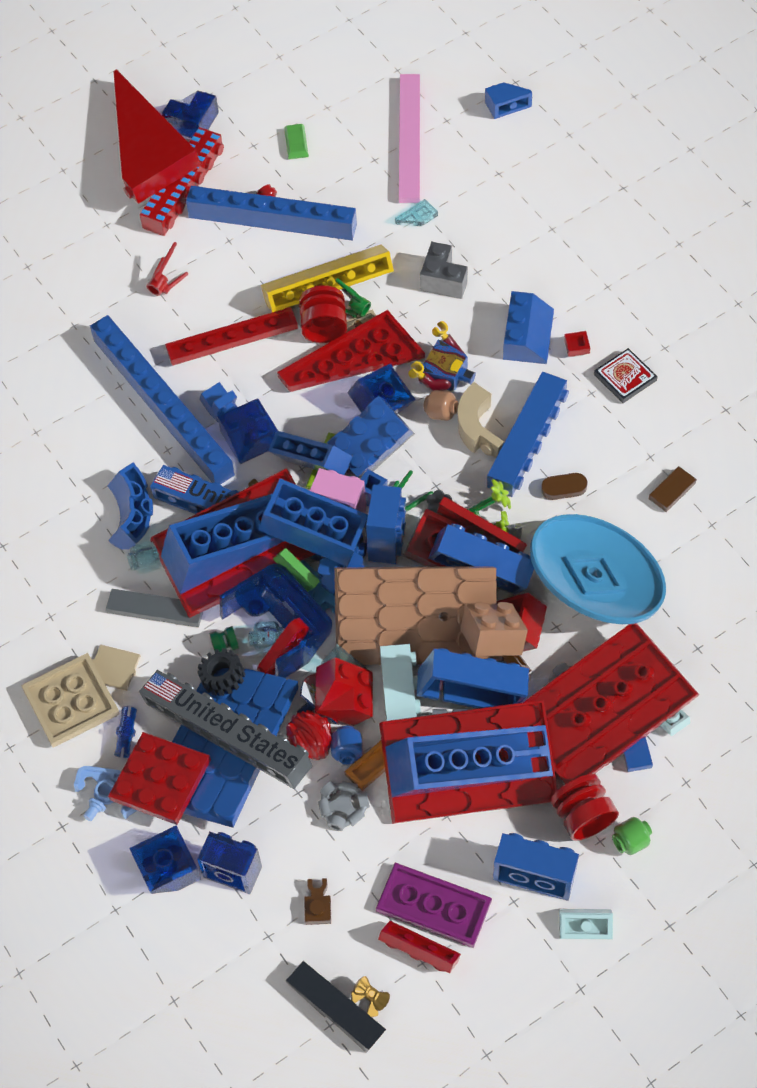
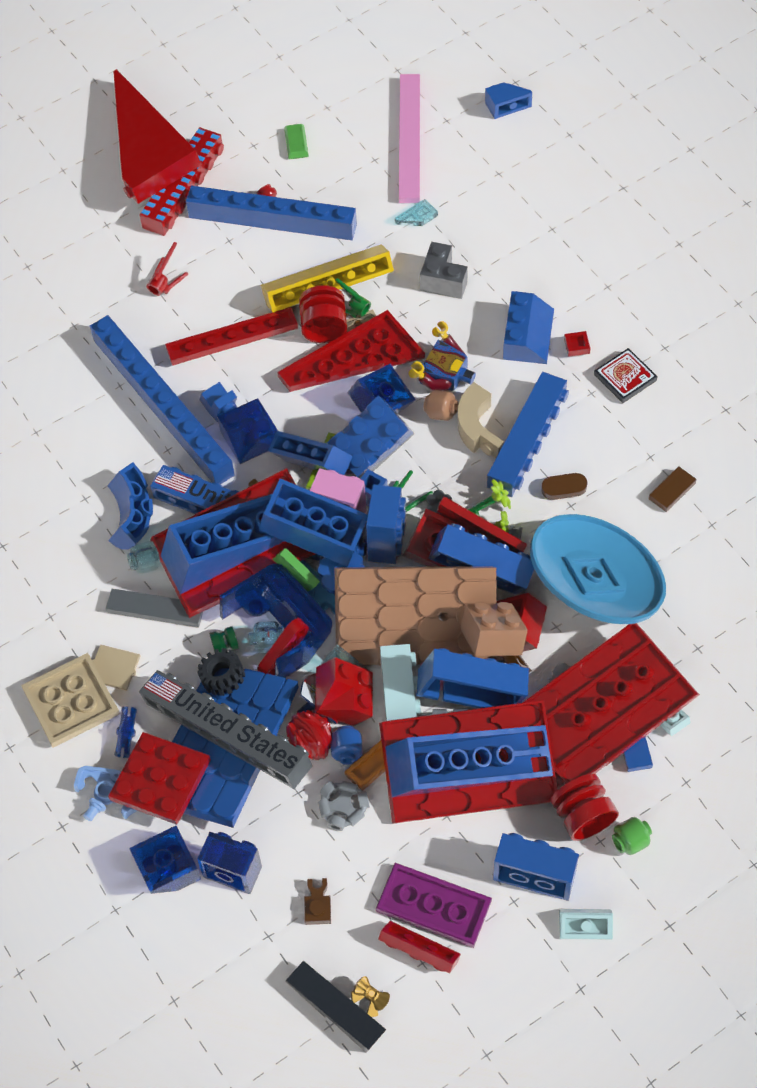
(192, 112): clear blue slope -> none

